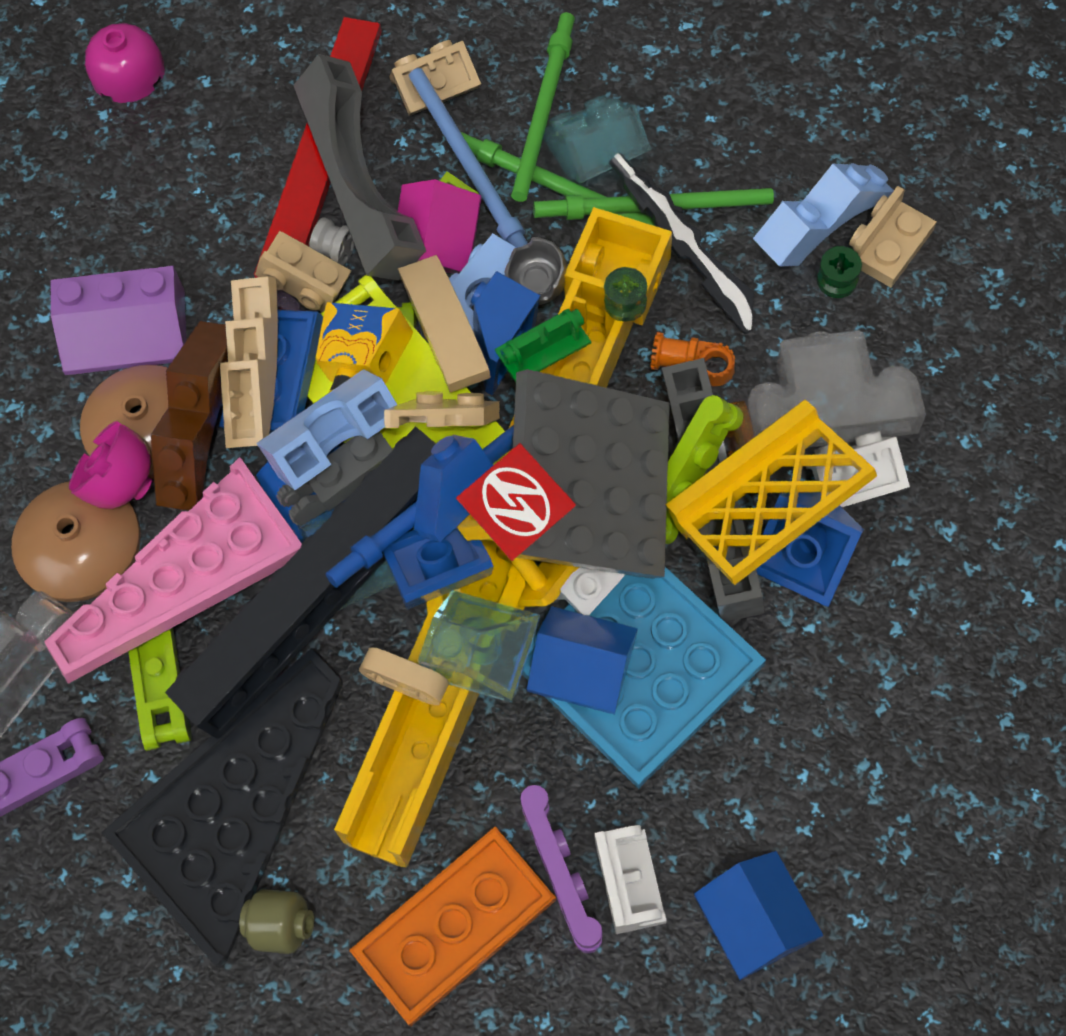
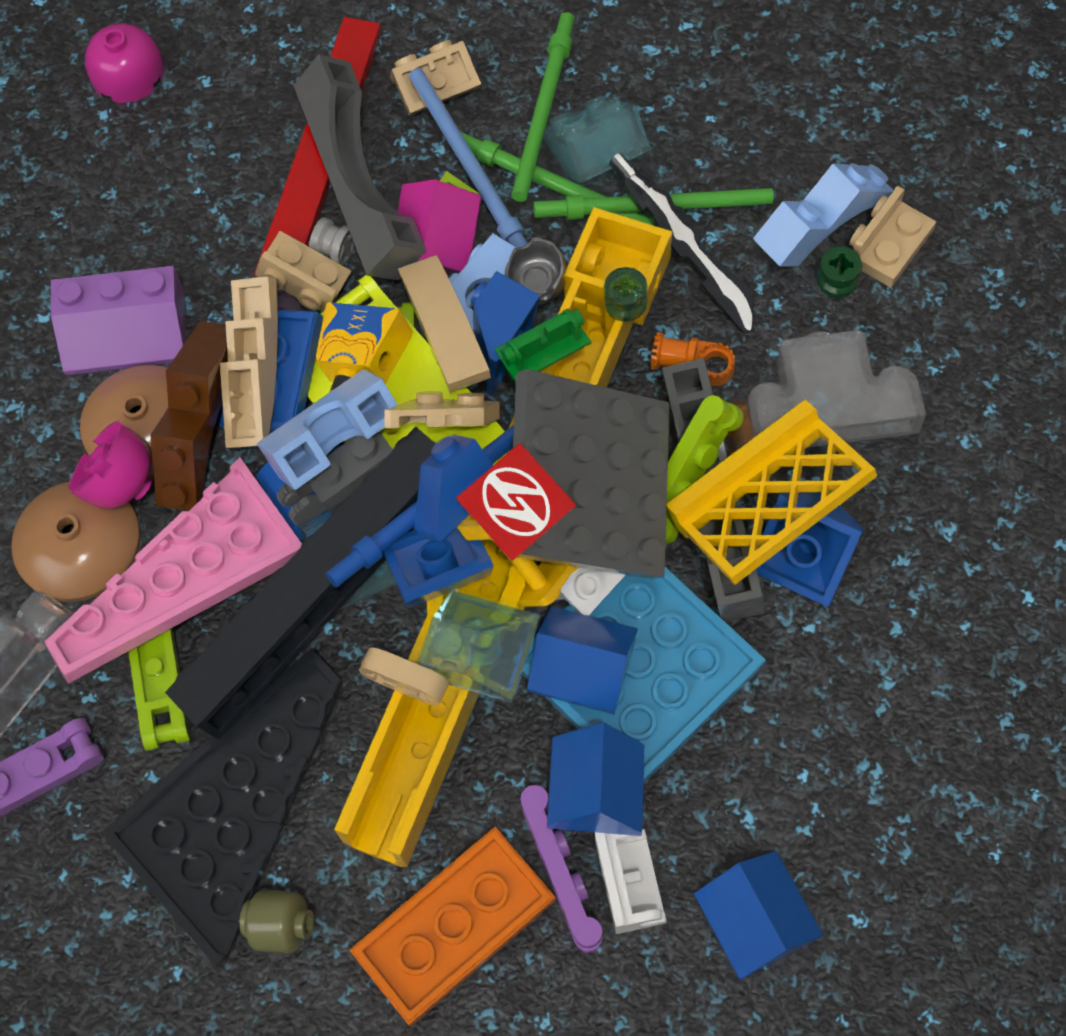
(596, 782): none -> blue slope
(879, 452): white bracket -> none

